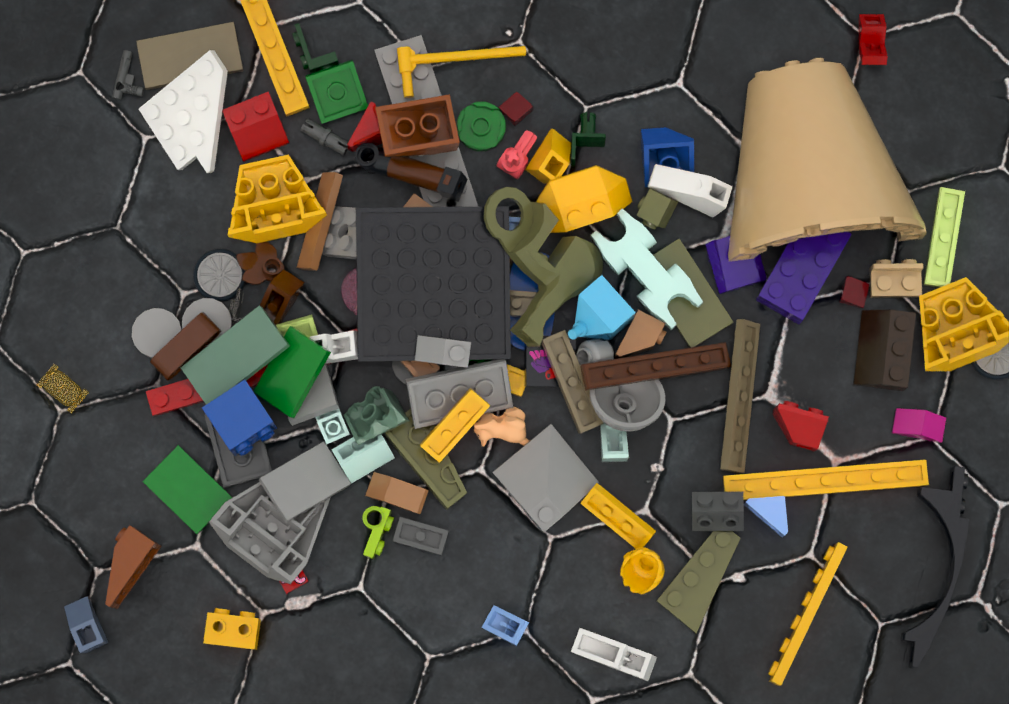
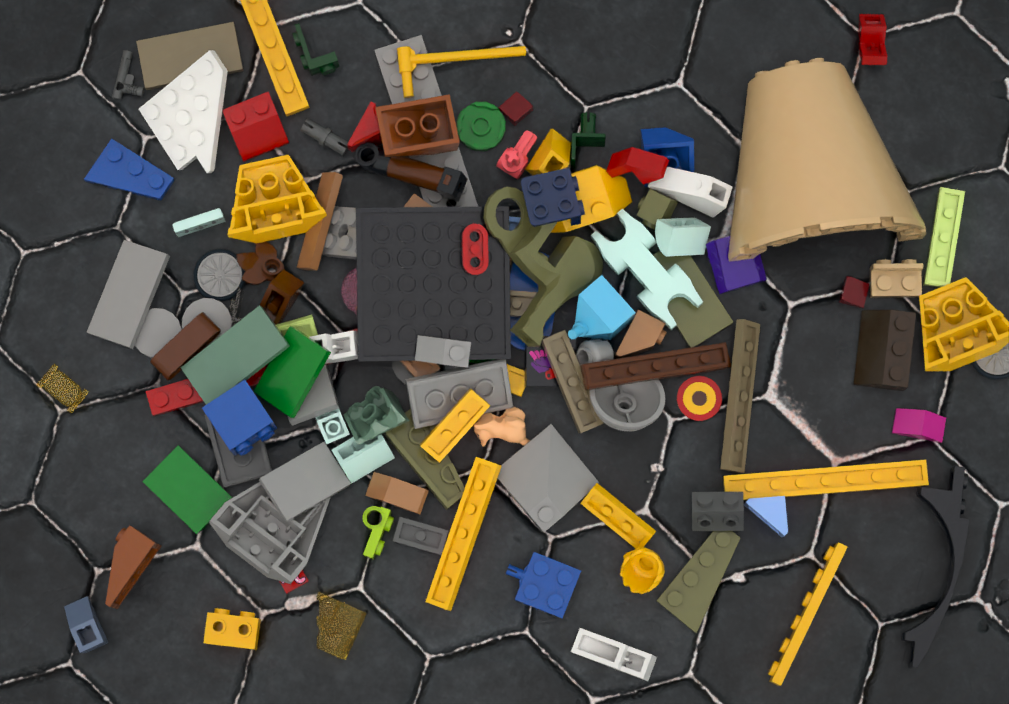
(127, 171): none -> blue wing
(128, 294): none -> light grey tile
(198, 222): none -> light aqua tile
(336, 91): green tile -> none
(337, 625): none -> clear yellow slope
(463, 533): none -> yellow plate
(475, 249): none -> red plate
(505, 625): light blue slope -> none
(545, 584): none -> blue plate
(552, 198): none -> dark blue bracket
(613, 444): light aqua slope -> none
(644, 164): none -> red slope
(681, 236): none -> light aqua brick
(699, 398): none -> sticker
(800, 426): red slope -> none
(801, 274): dark purple brick -> none

